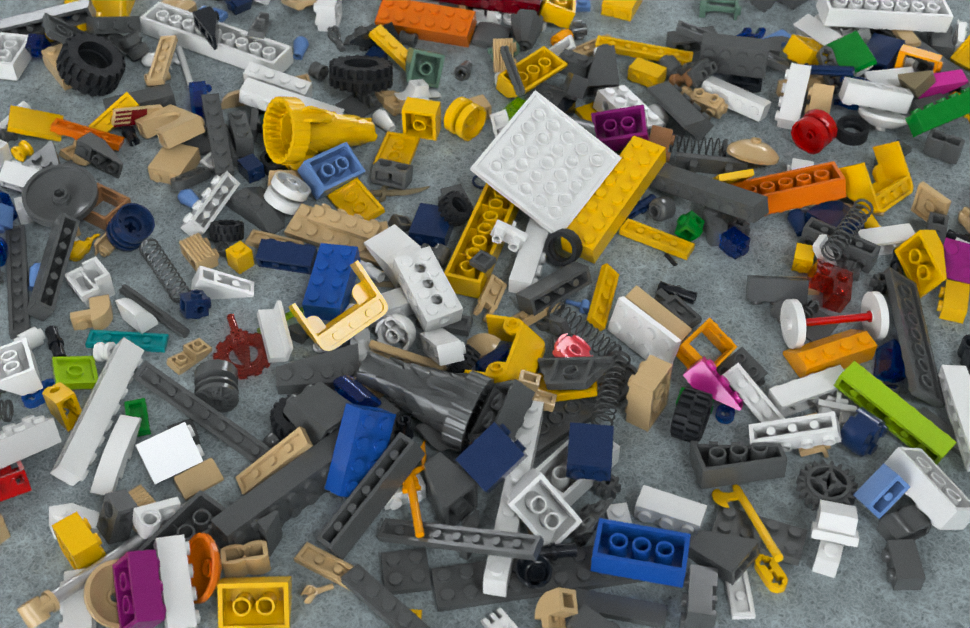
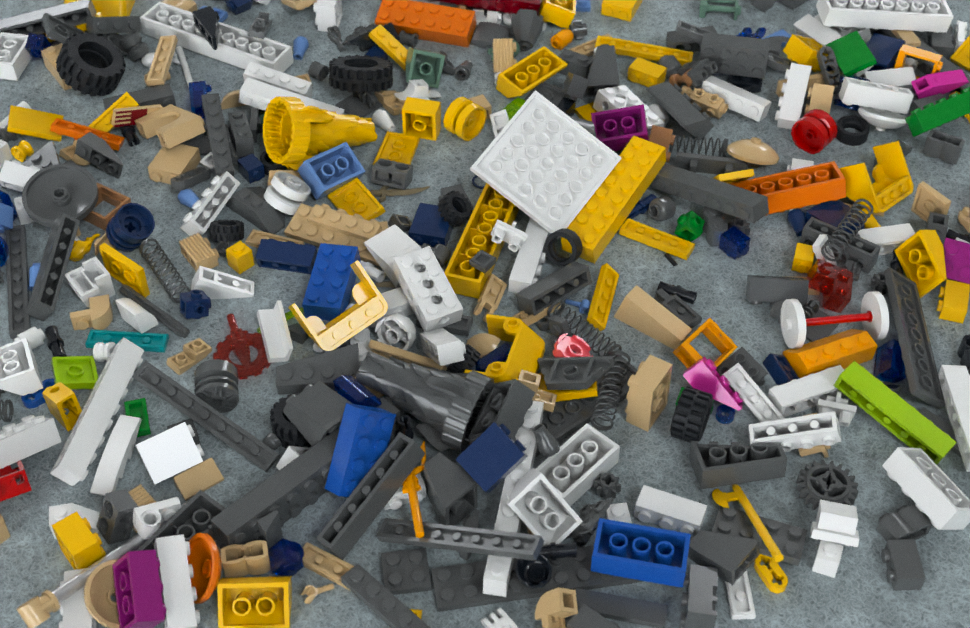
(124, 269): none -> yellow tile
(274, 460): tan plate -> none
(286, 558): none -> clear blue brick
(447, 66): none -> dark grey plate
(512, 71): dark grey axle -> none
(546, 441): none -> dark grey cone
(566, 43): white slope -> none
(590, 451): dark blue brick -> none
(642, 332): white plate -> none
(779, 369): none -> dark blue slope
(831, 70): dark blue axle -> none
(863, 432): dark blue brick -> none
(881, 491): medium blue brick -> none
(917, 81): dark tan slope -> none

